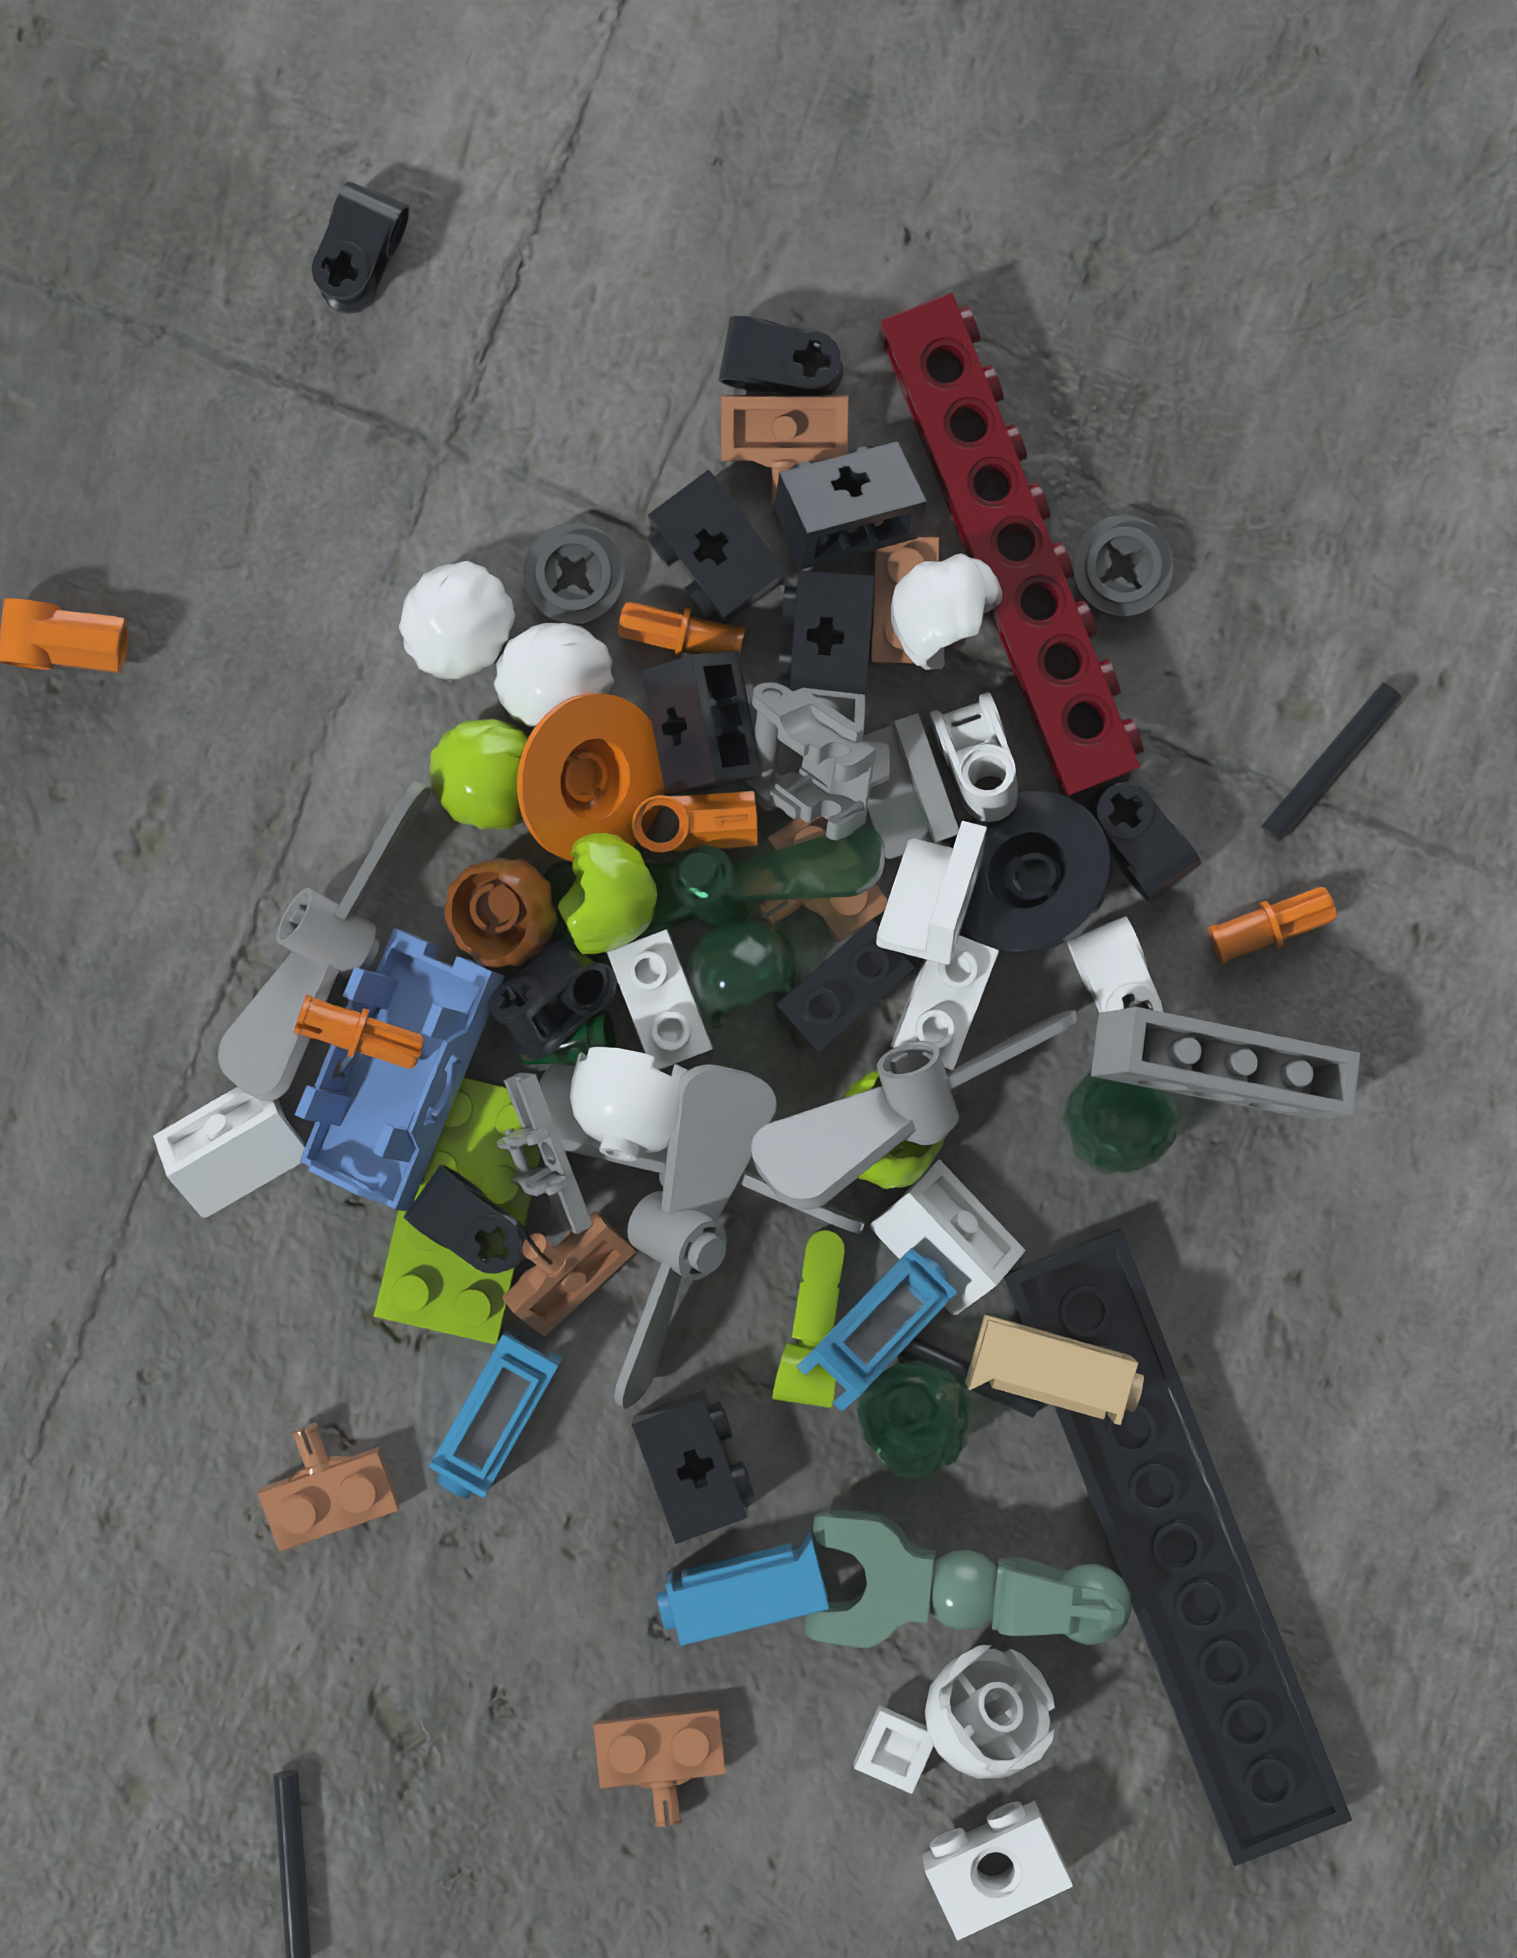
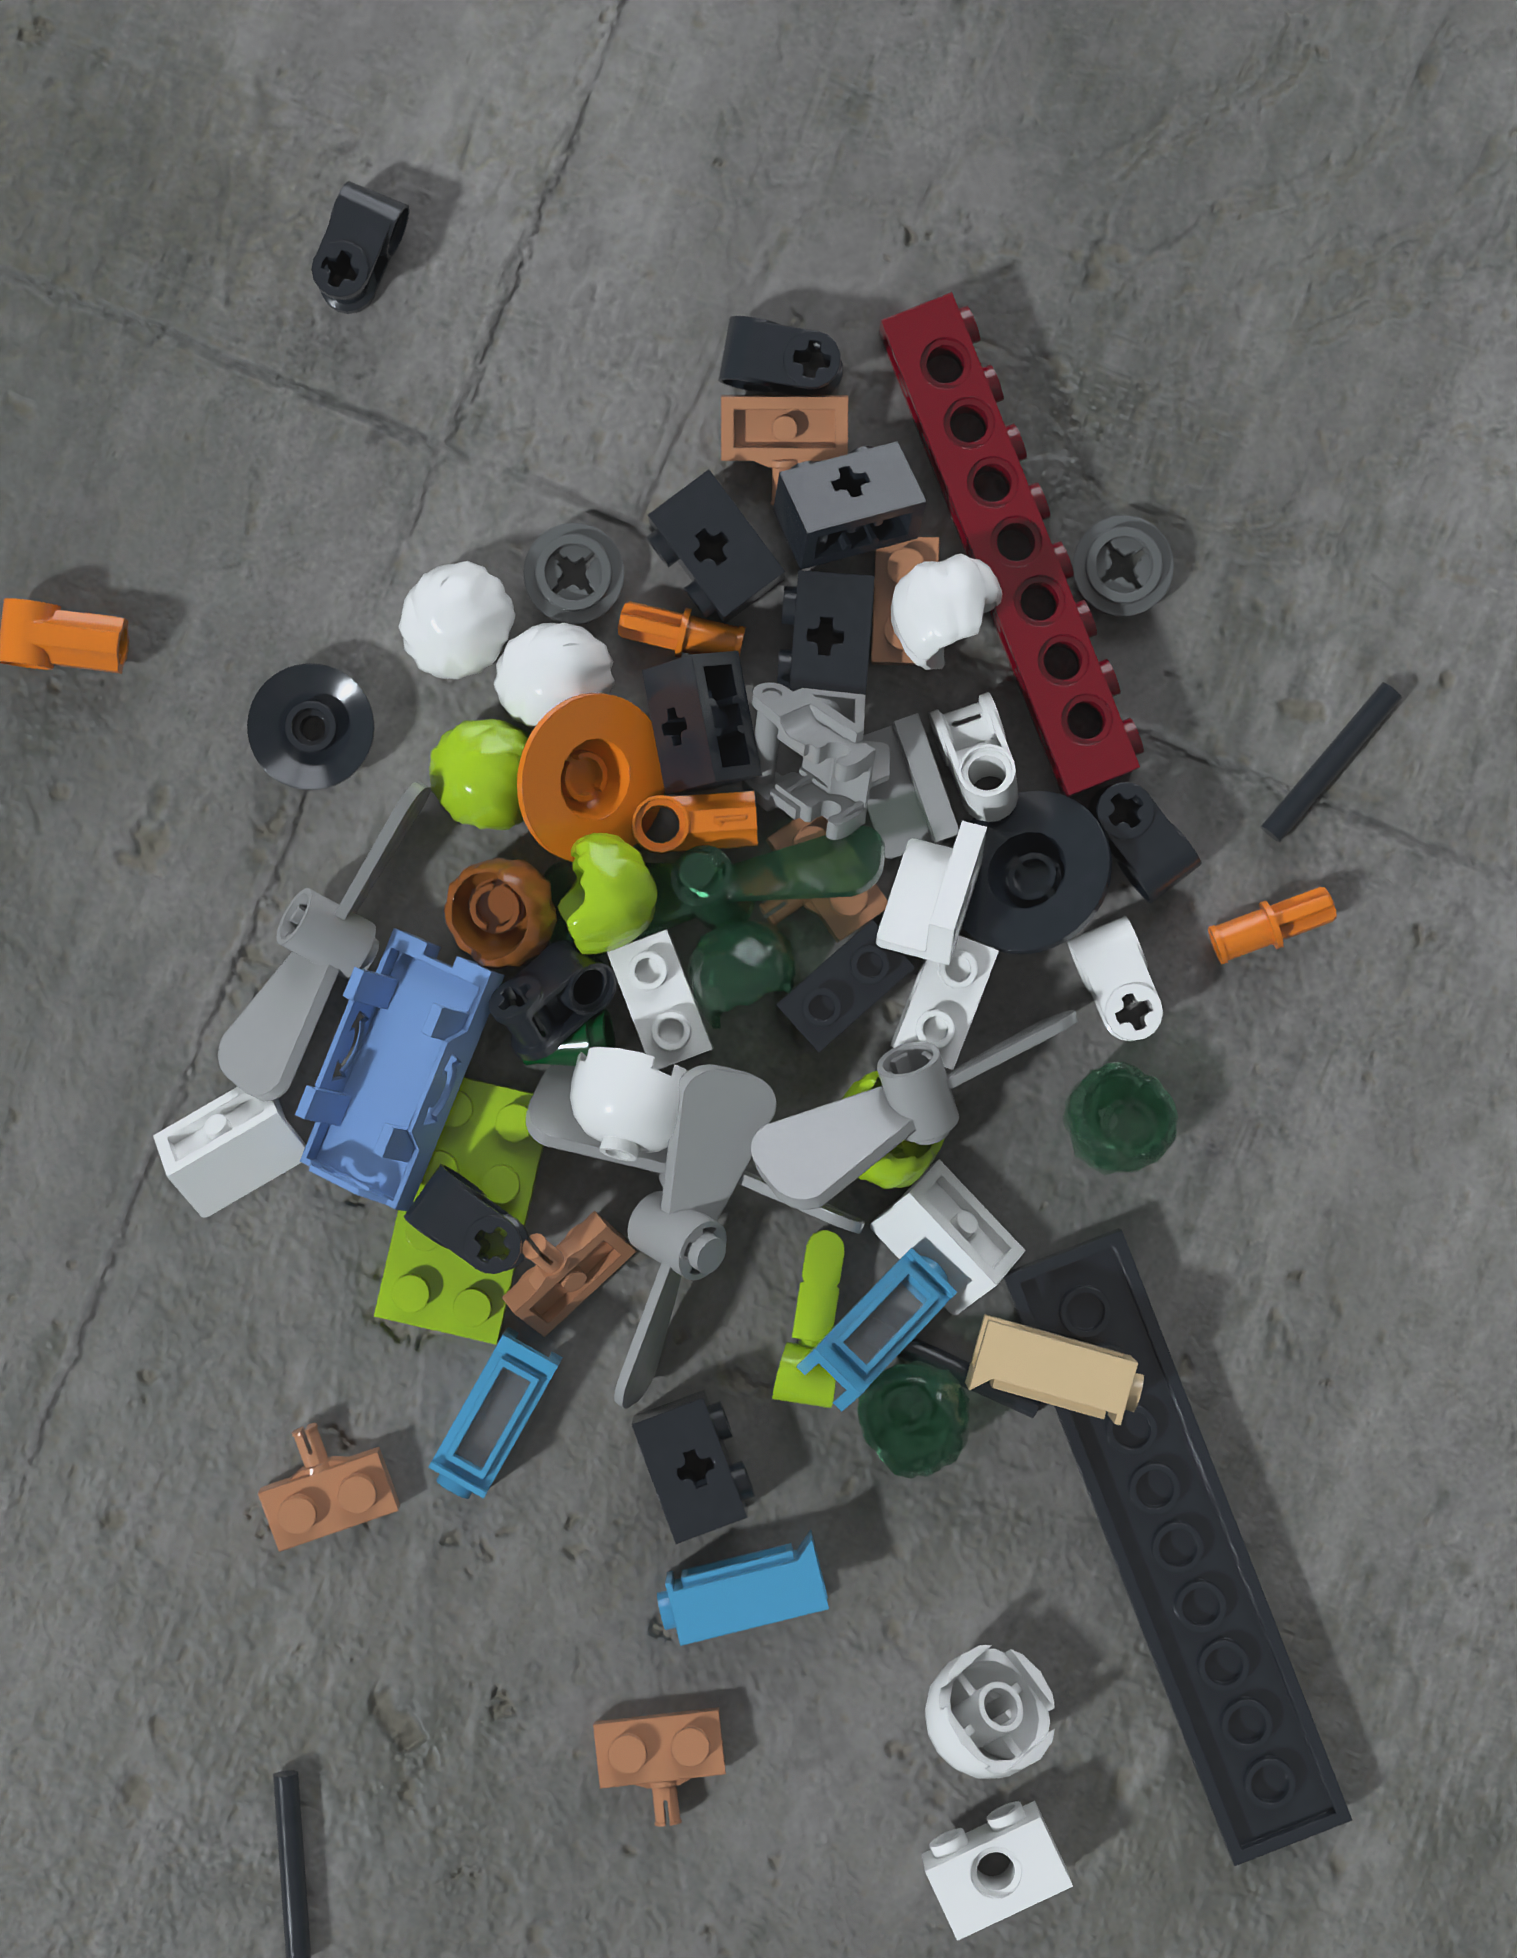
(278, 722): none -> black dish
(358, 1033): orange axle -> none
(557, 1176): light grey piece -> none
(894, 1749): white plate -> none
(959, 1589): sand green piece -> none
(1225, 1063): light grey brick -> none

